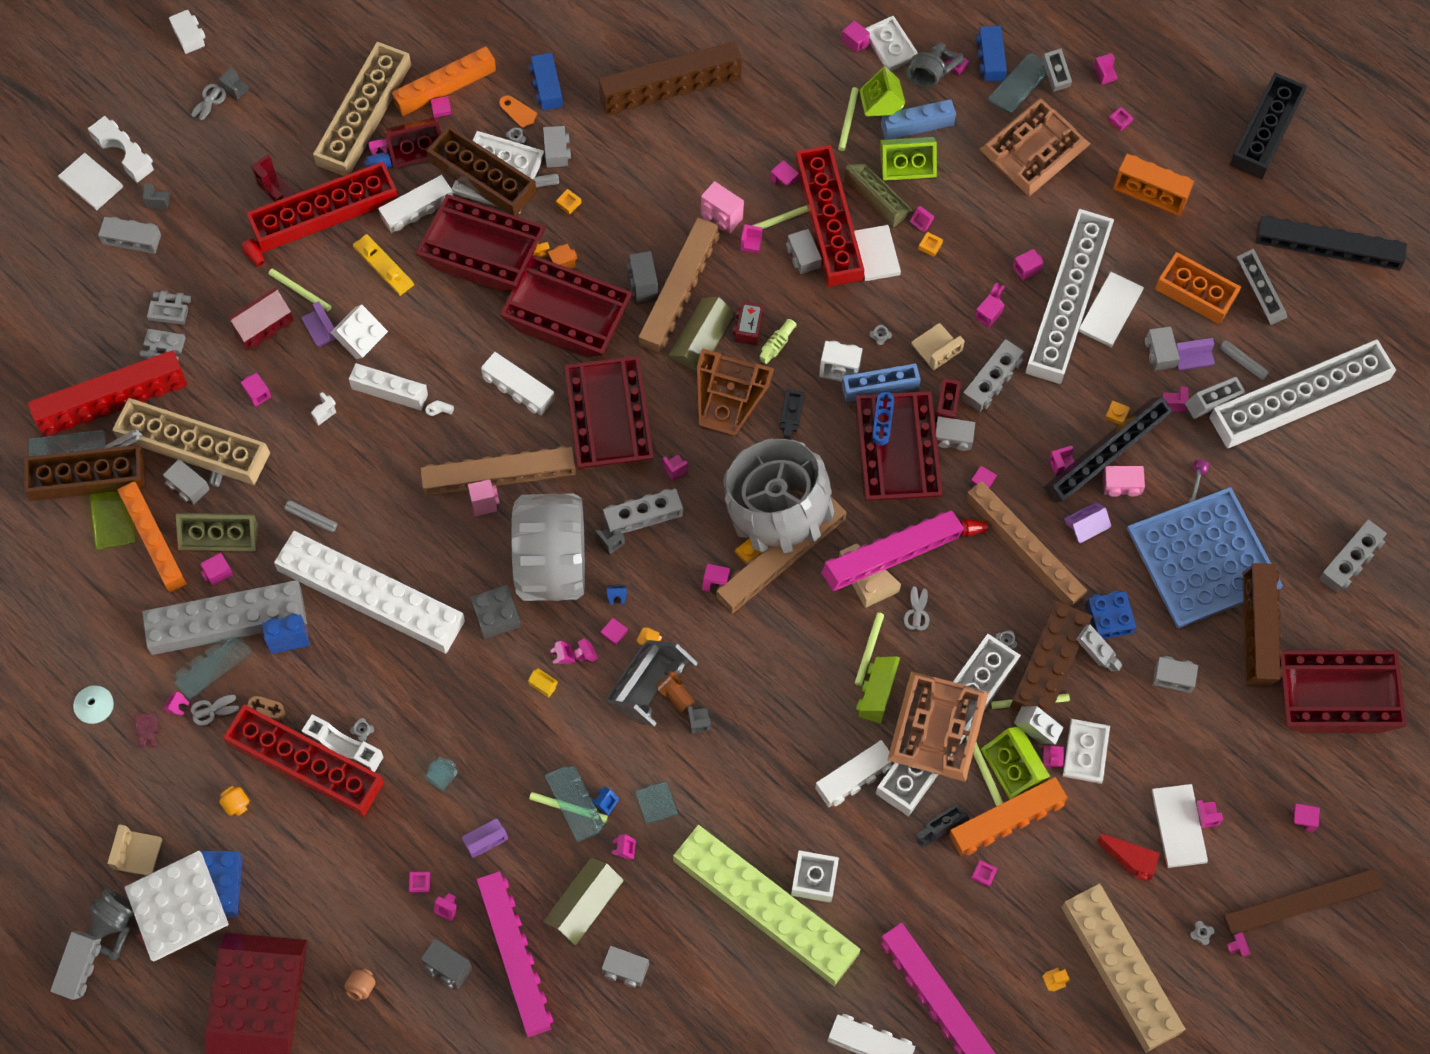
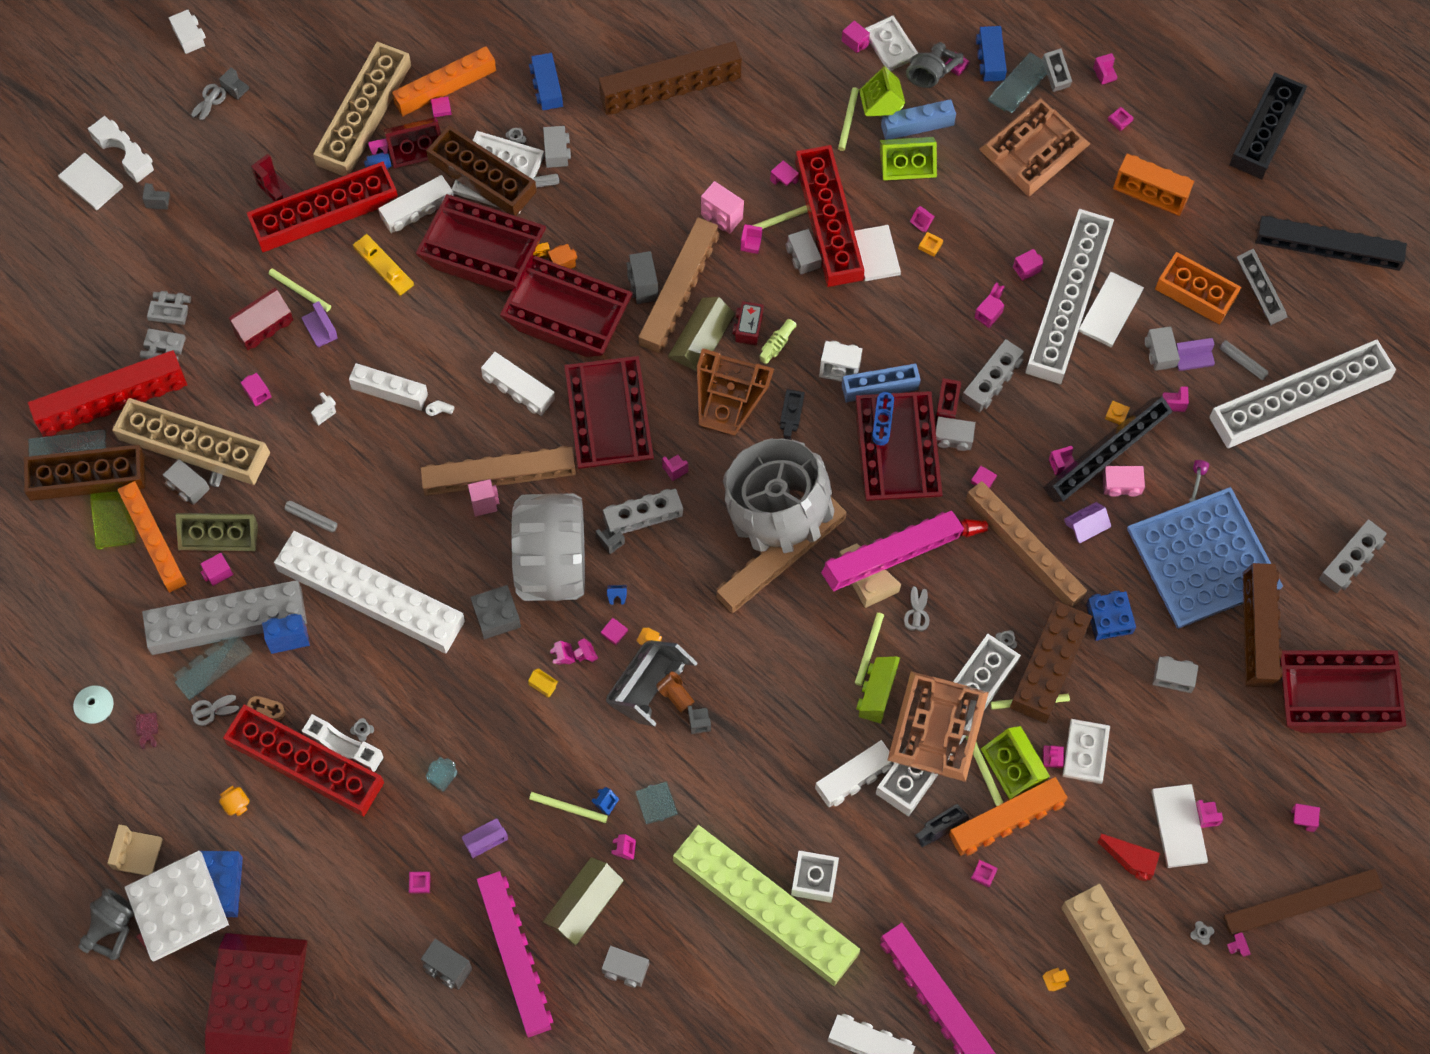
(76, 965): light grey brick -> none
(126, 439): light grey axle -> none
(129, 234): light grey brick -> none
(172, 703): dark pink tile -> none
(253, 252): red cone -> none
(359, 331): white brick -> none
(359, 984): nougat head -> none
(445, 907): dark pink tile -> none
(518, 111): orange piece -> none
(568, 201): light orange plate -> none
(572, 803): clear light blue windscreen -> none
(715, 574): dark pink panel -> none
(747, 552): light orange plate -> none
(877, 194): olive slope -> none
(880, 329): light grey plate -> none
(937, 346): tan bracket -> none
(1038, 725): light grey brick -> none
(1098, 648): light grey hinge -> none
(1219, 394): light grey brick -> none

